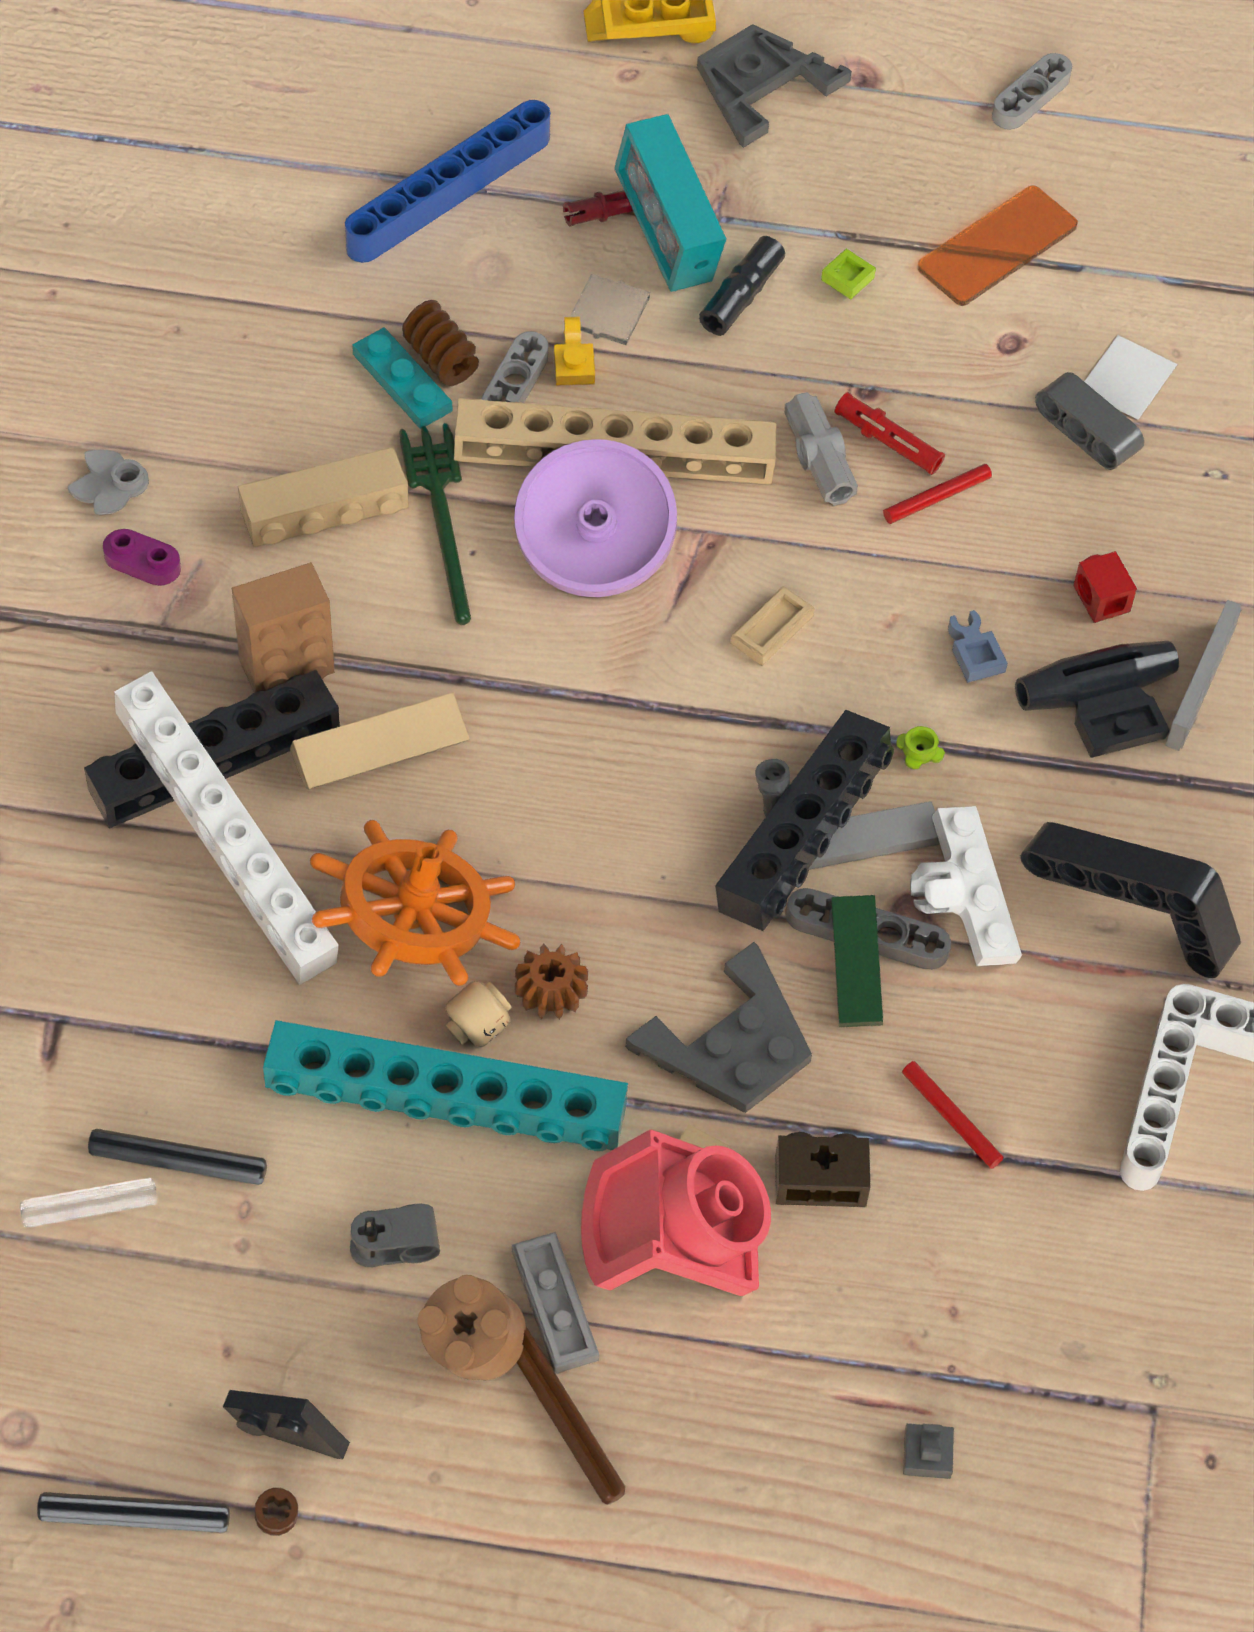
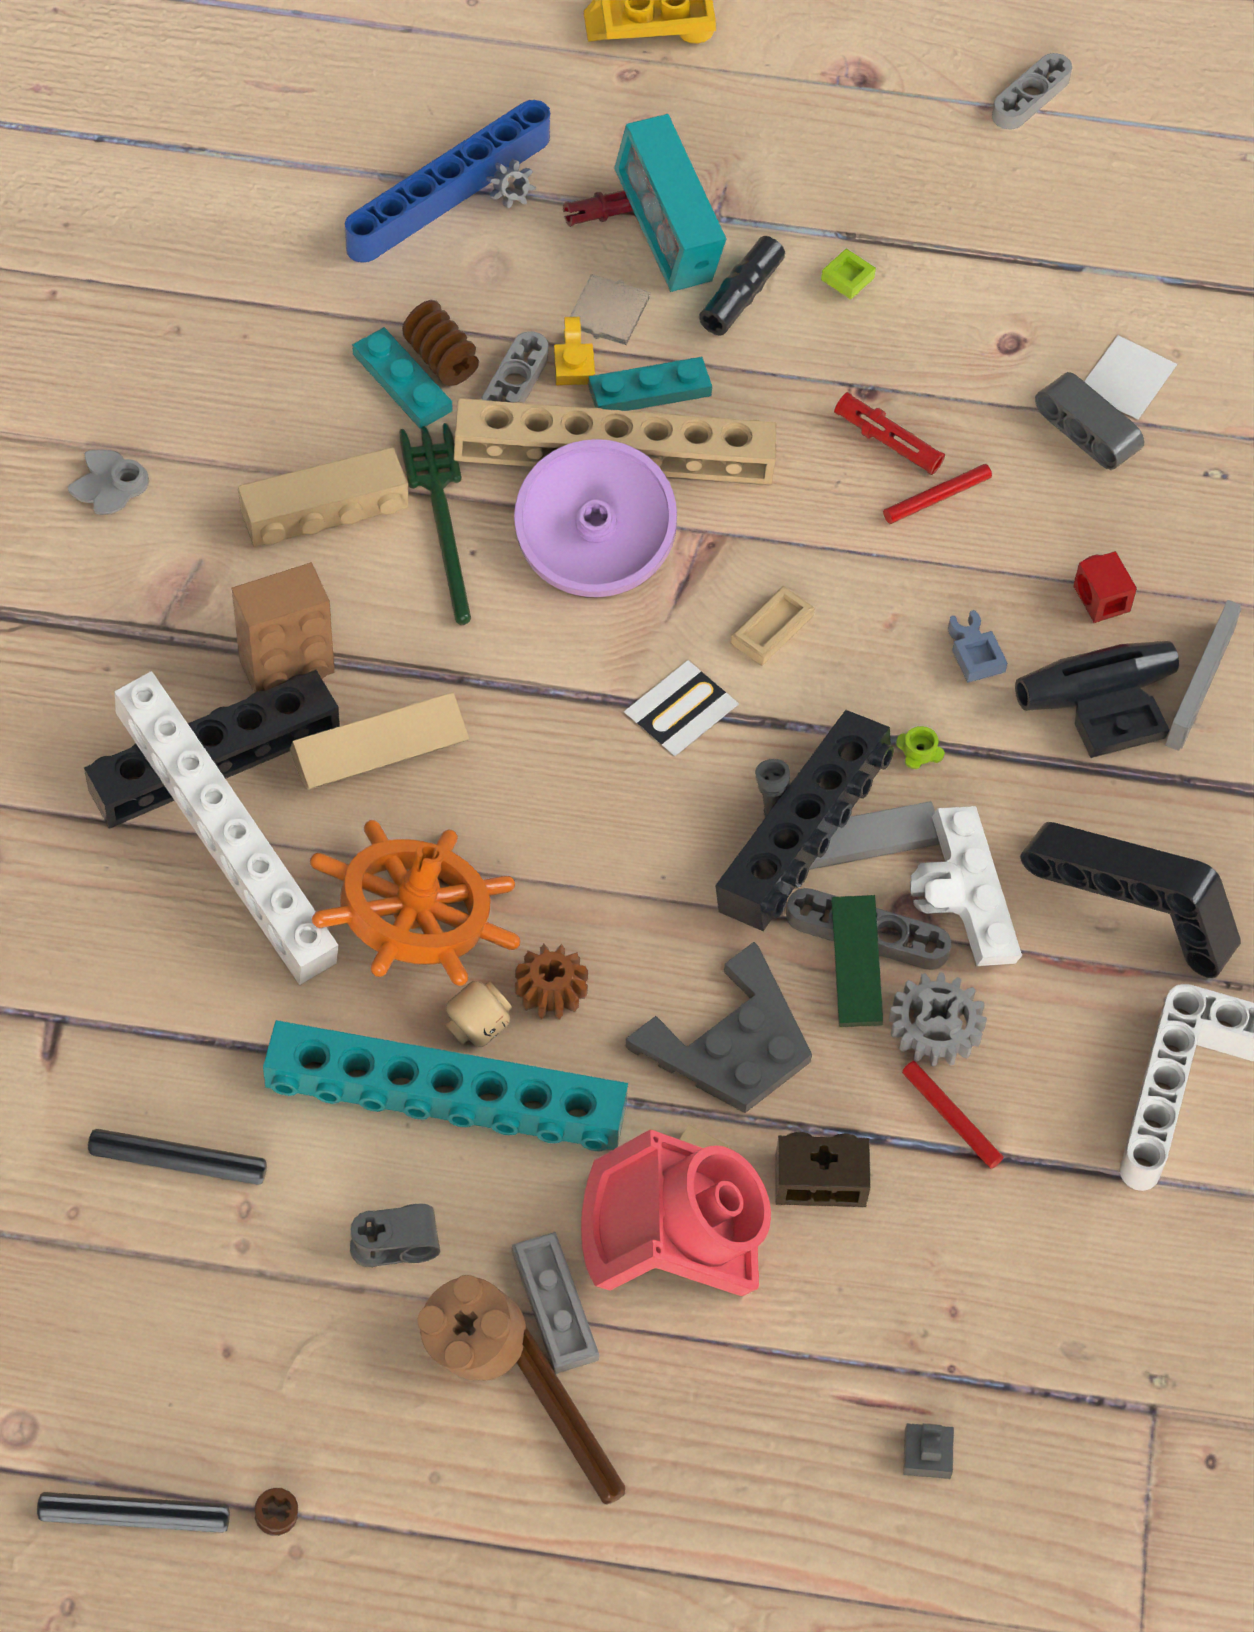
(88, 1202): clear axle -> none
(139, 557): magenta plate -> none
(286, 1420): black wing -> none
(521, 183): none -> light grey gear
(651, 385): none -> teal plate
(681, 708): none -> sticker
(754, 66): dark grey wing -> none
(820, 449): light grey piece -> none
(937, 1022): none -> light grey gear
(997, 245): clear orange piece -> none

